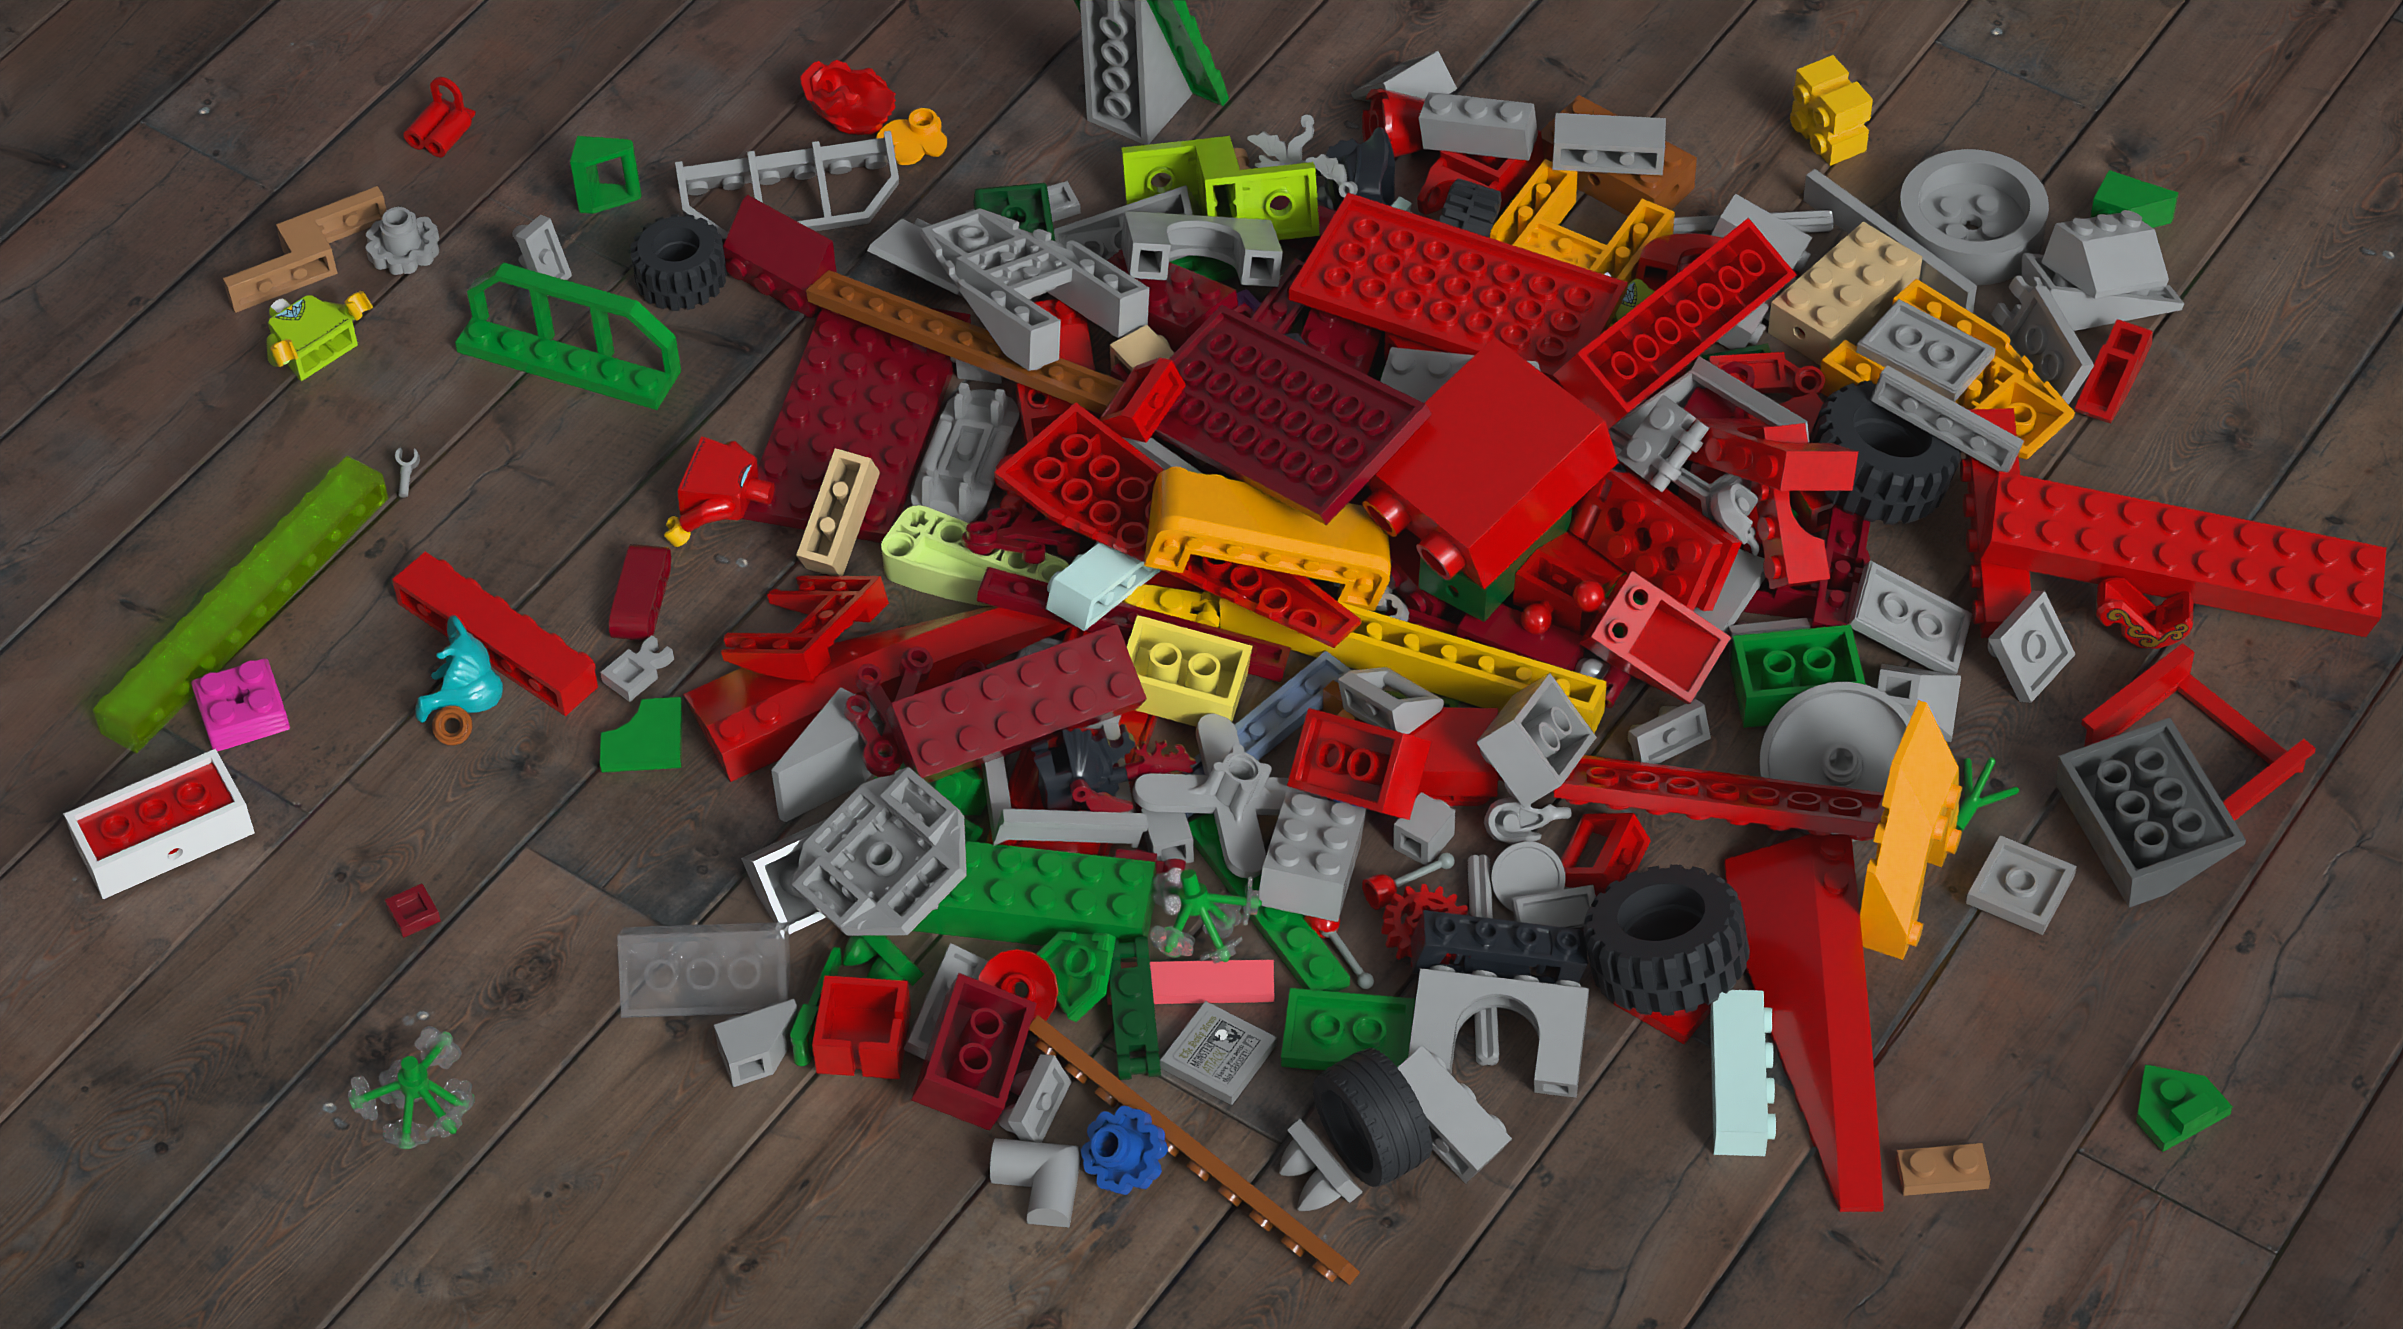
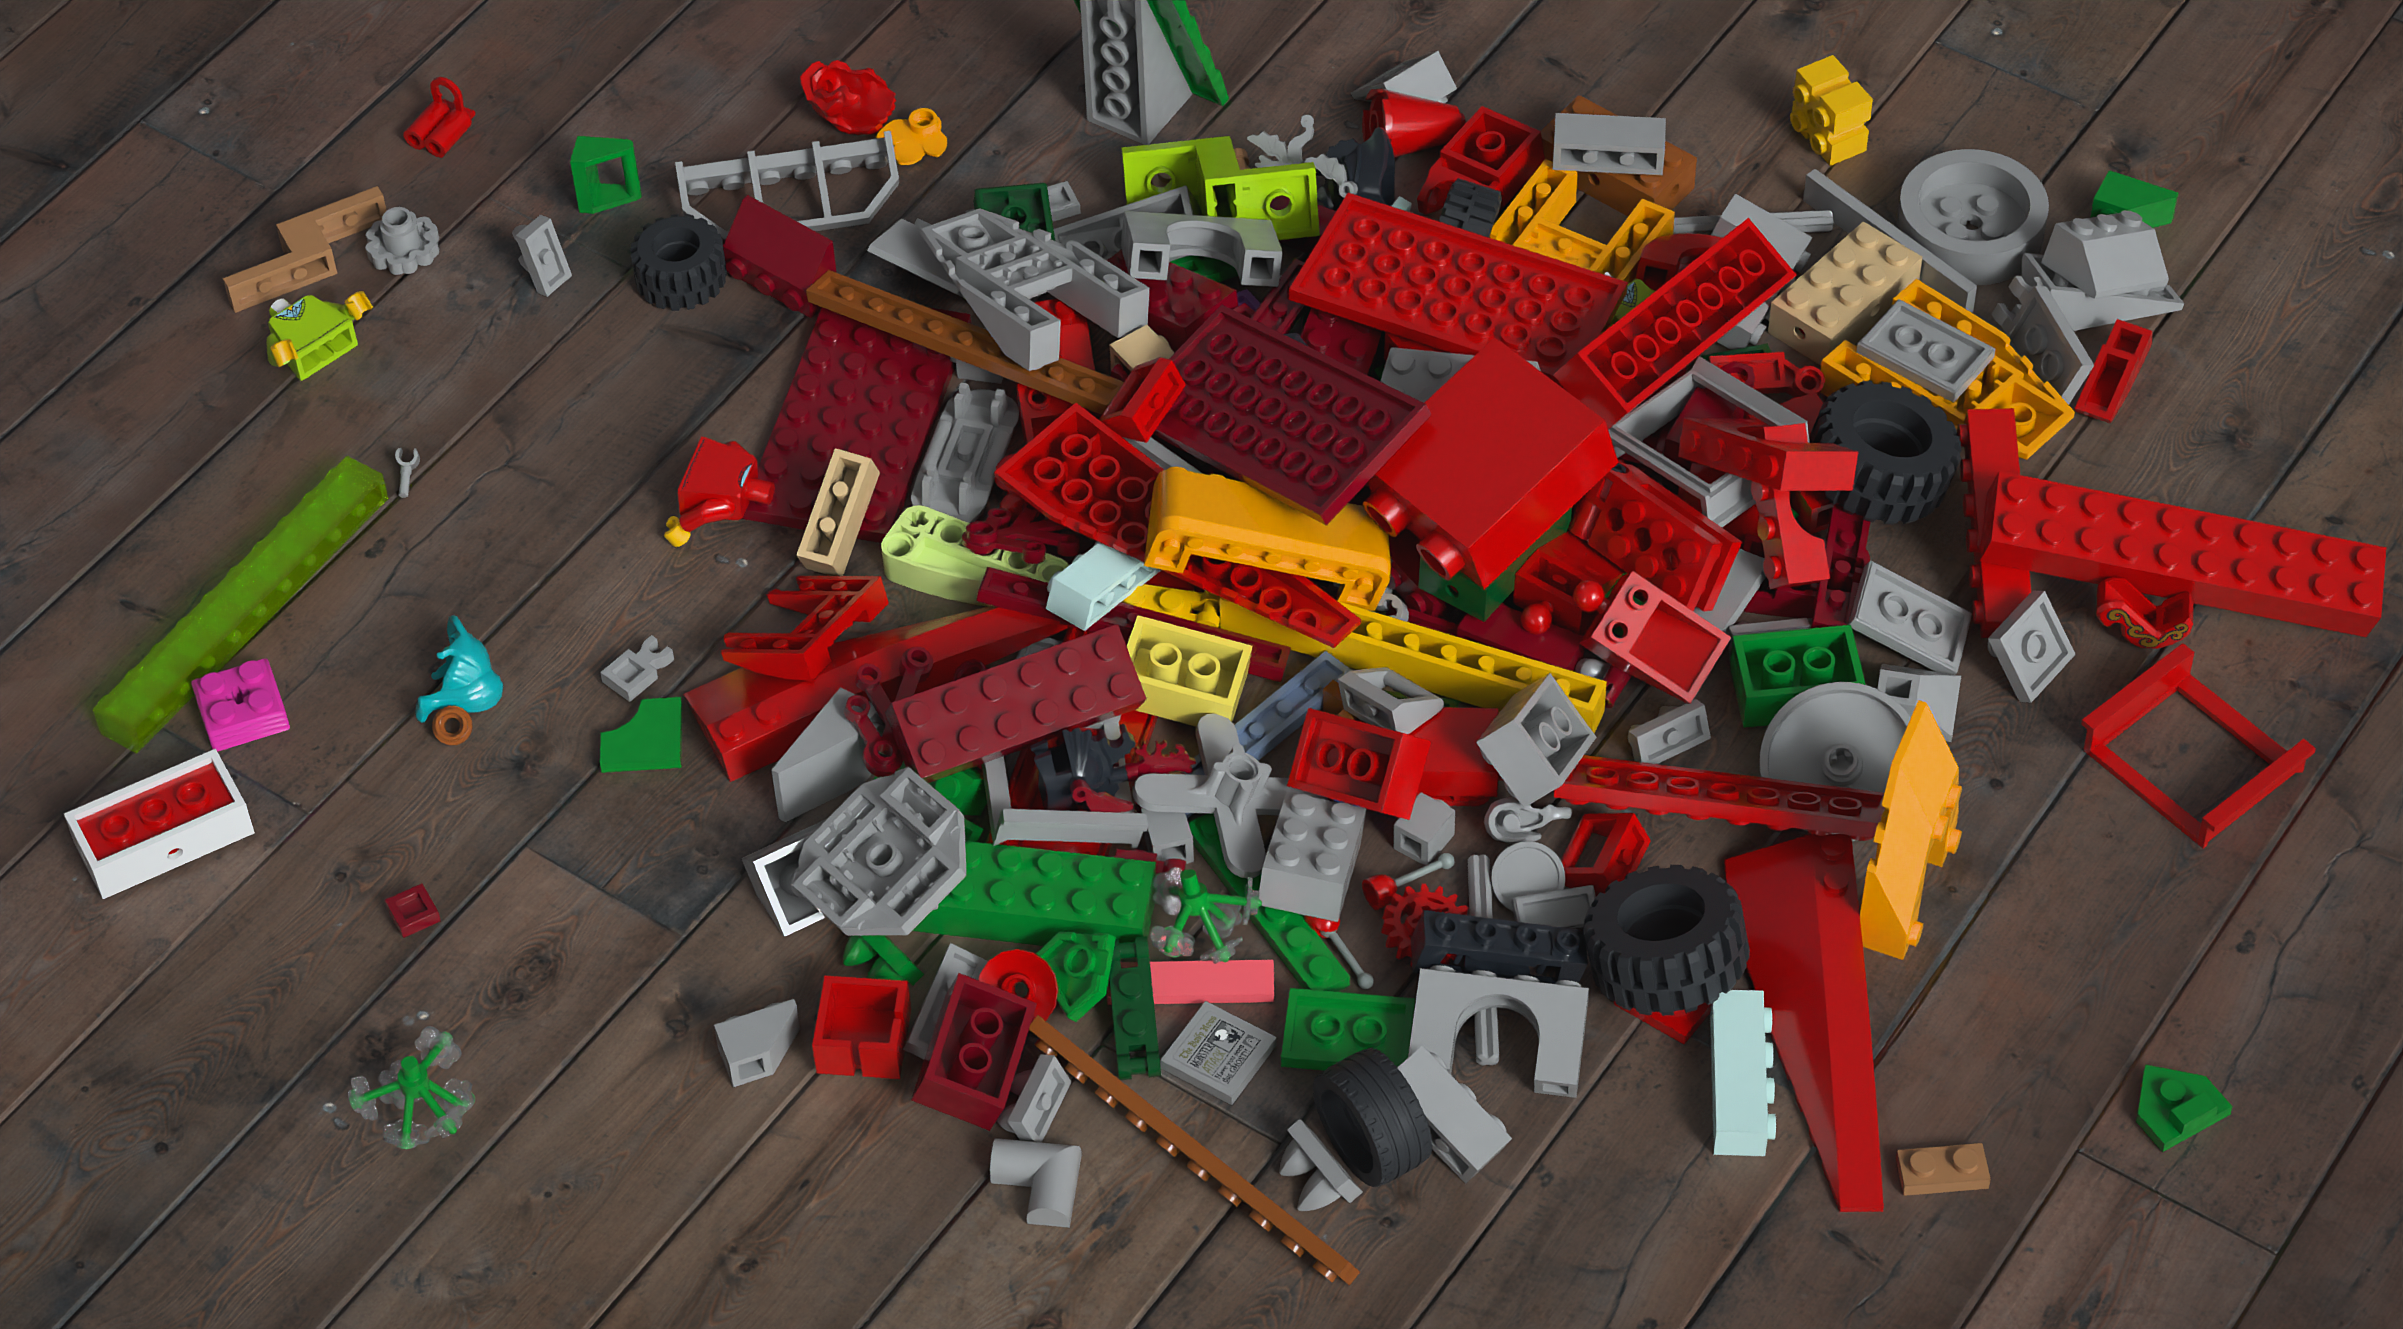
(513, 641): red brick -> none
(565, 362): green plate -> none
(640, 592): dark red beam -> none
(703, 969): clear slope -> none
(804, 1027): green piece -> none
(1124, 1150): blue plant -> none
(1478, 126): light grey brick -> none
(1657, 438): light grey plate -> none
(1730, 508): light grey piece -> none
(1946, 420): light grey tile -> none
(1972, 800): green plant -> none
(2021, 885): light grey plate -> none
(2147, 810): dark grey slope -> none

